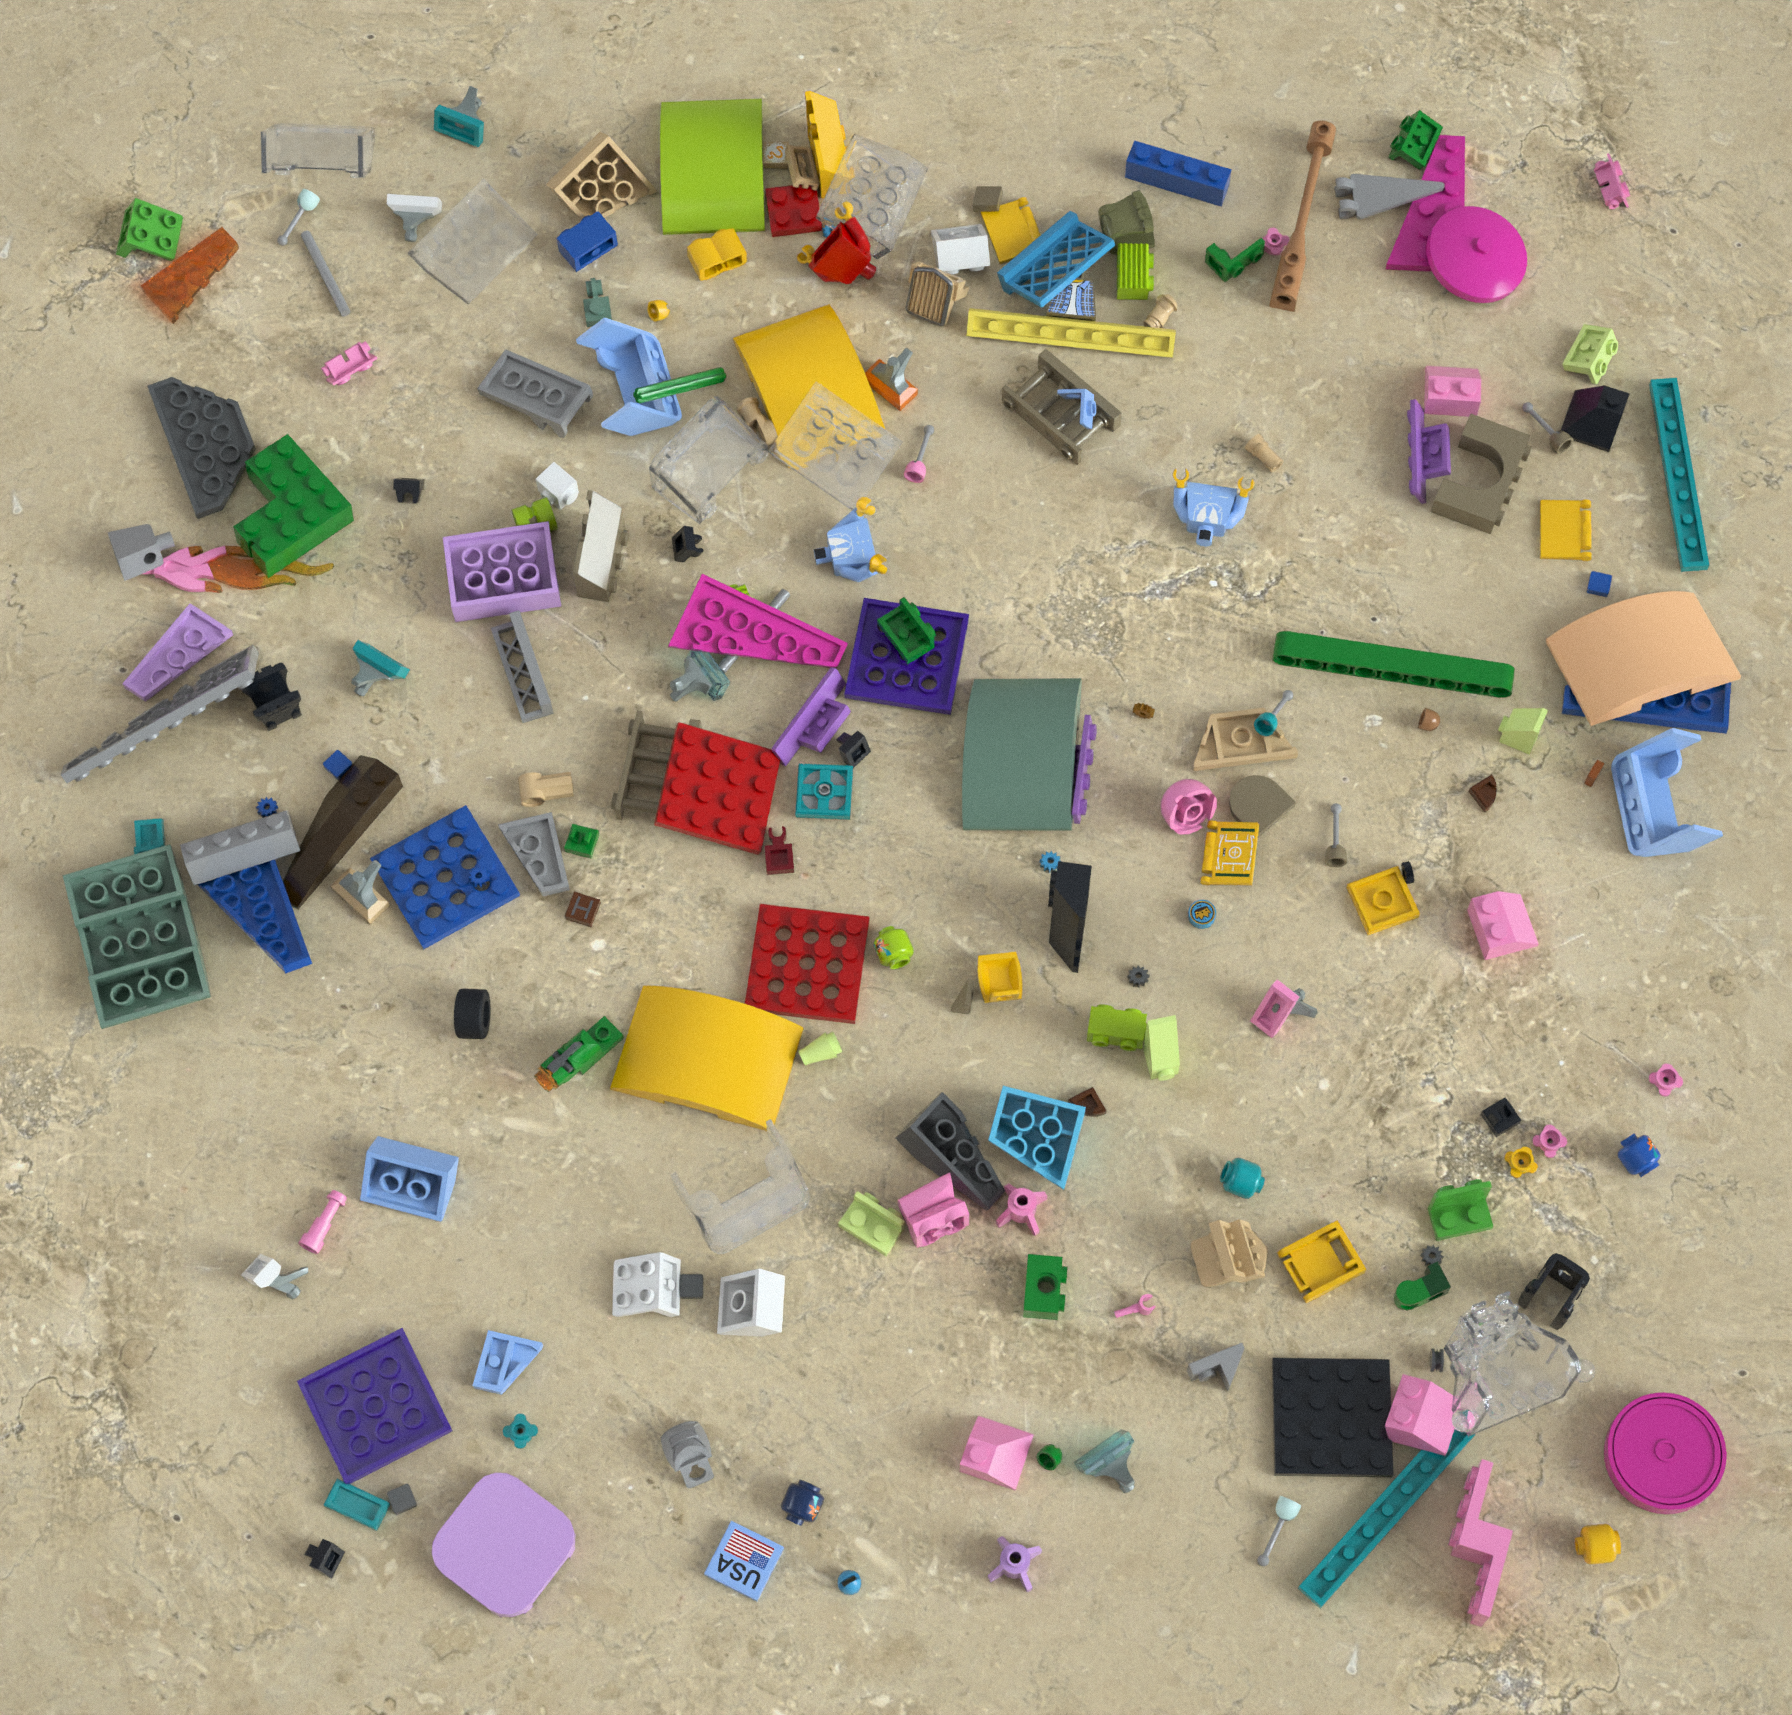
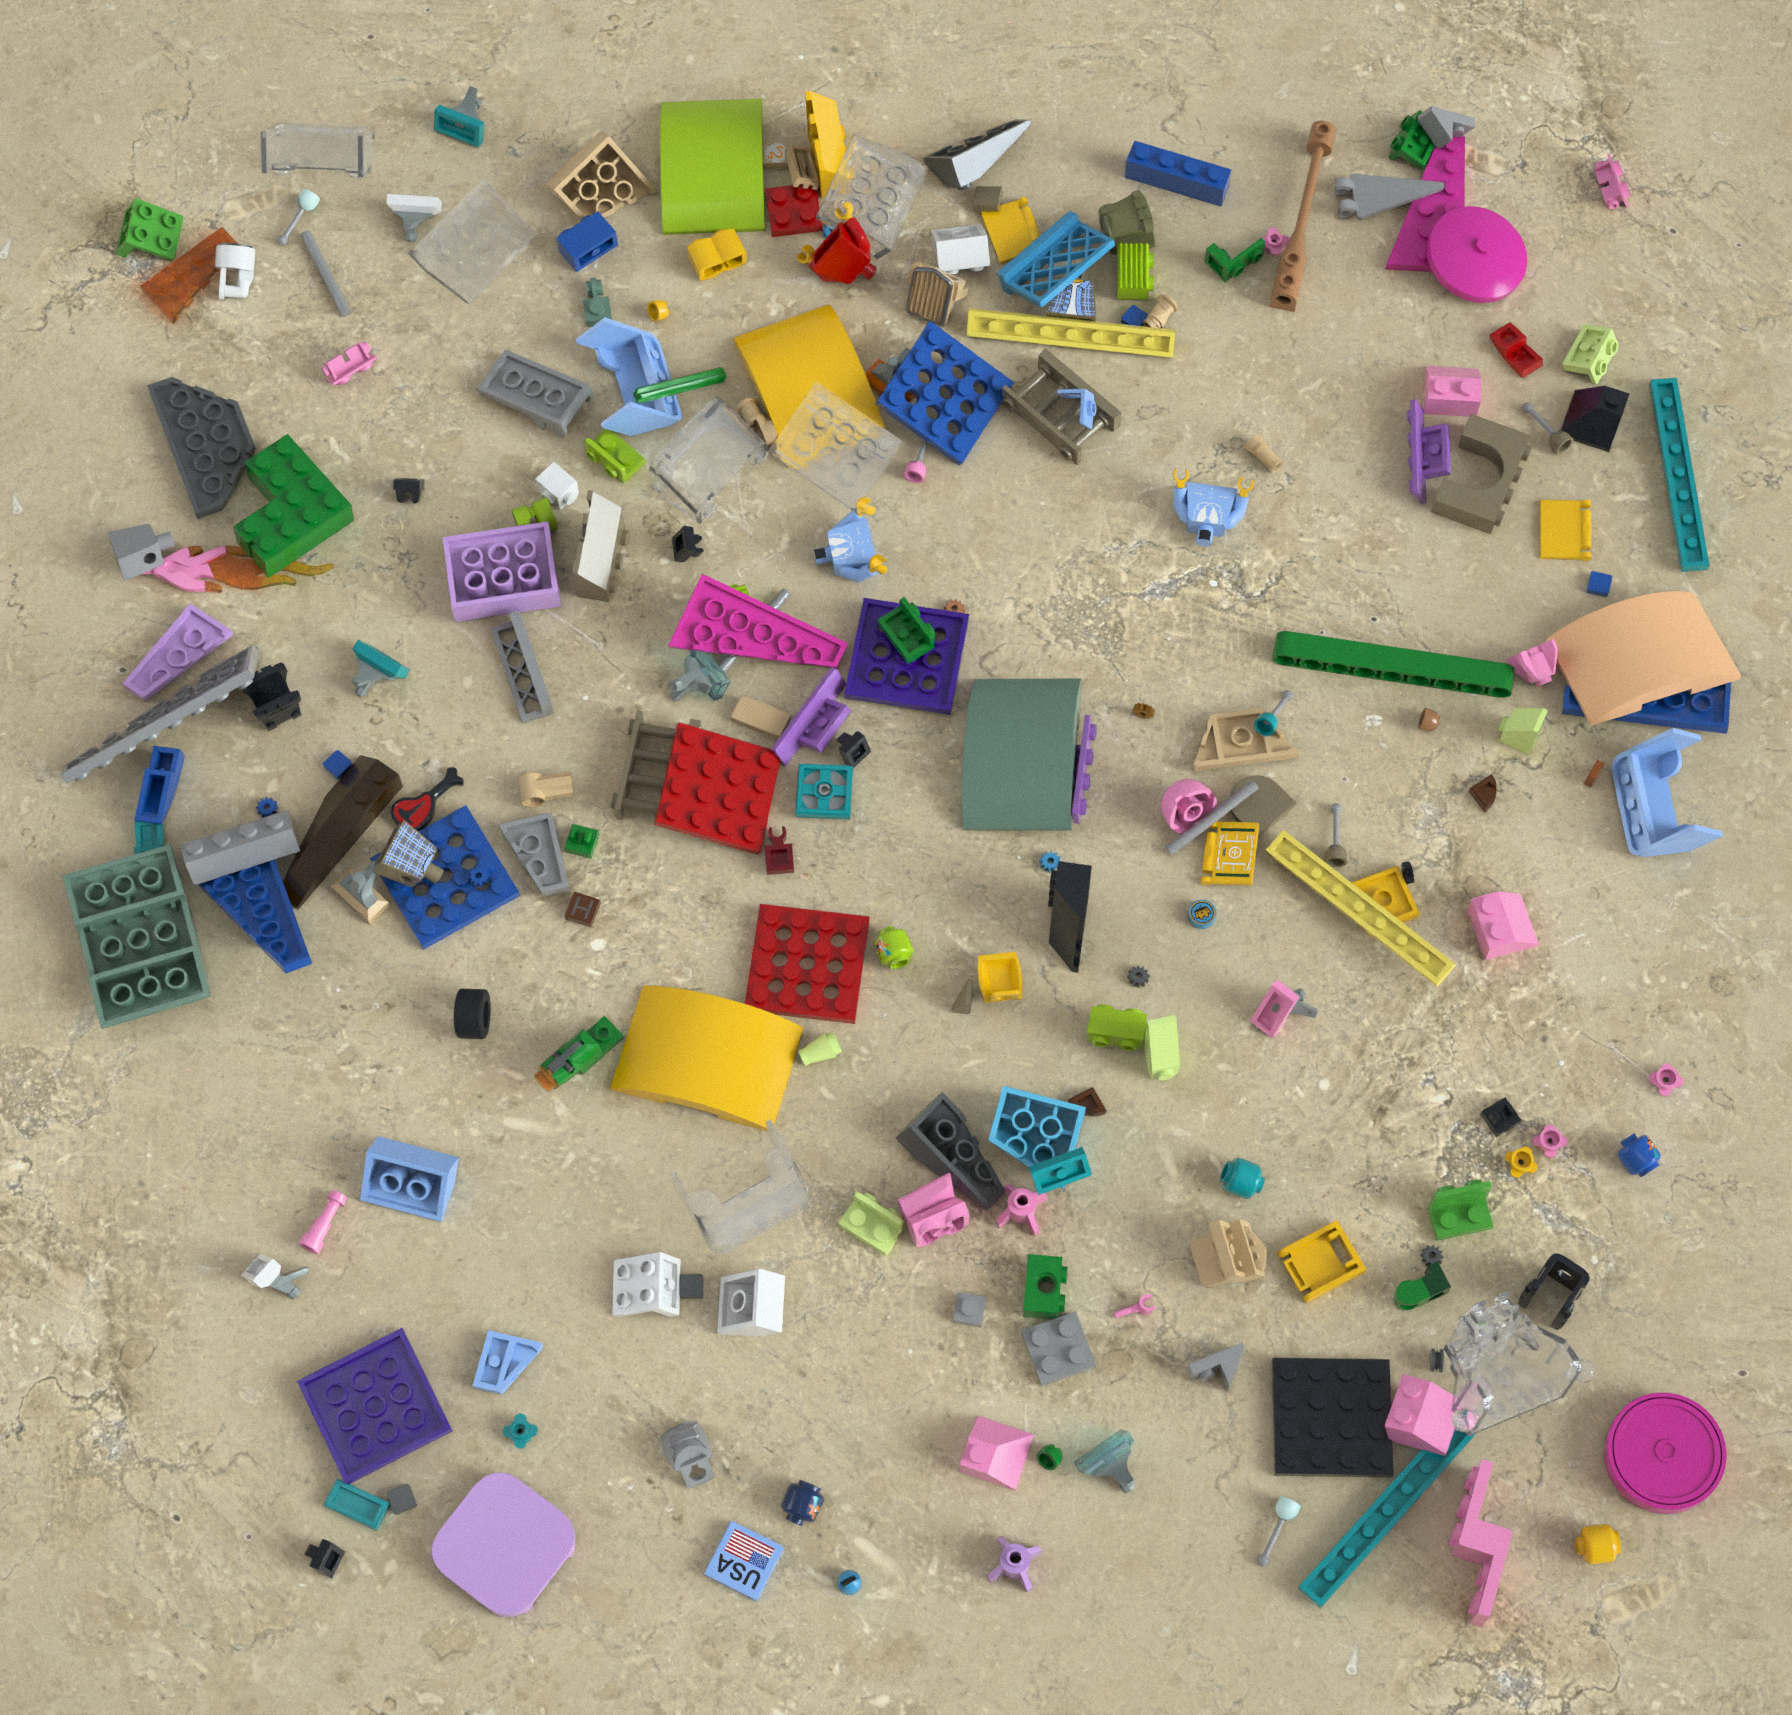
(159, 785): none -> blue slope
(235, 258): none -> white piece
(408, 857): none -> dark tan torso
(420, 810): none -> black piece
(614, 455): none -> lime bracket
(760, 717): none -> tan tile
(927, 395): none -> blue piece
(954, 604): none -> nougat piece
(969, 1310): none -> light grey plate
(970, 161): none -> wedge
(1058, 1349): none -> light grey plate
(1060, 1170): none -> teal plate
(1134, 316): none -> blue piece
(1212, 817): none -> light grey bar
(1360, 908): none -> light yellow plate
(1444, 125): none -> light grey slope
(1513, 348): none -> red slope
(1536, 663): none -> bright pink brick

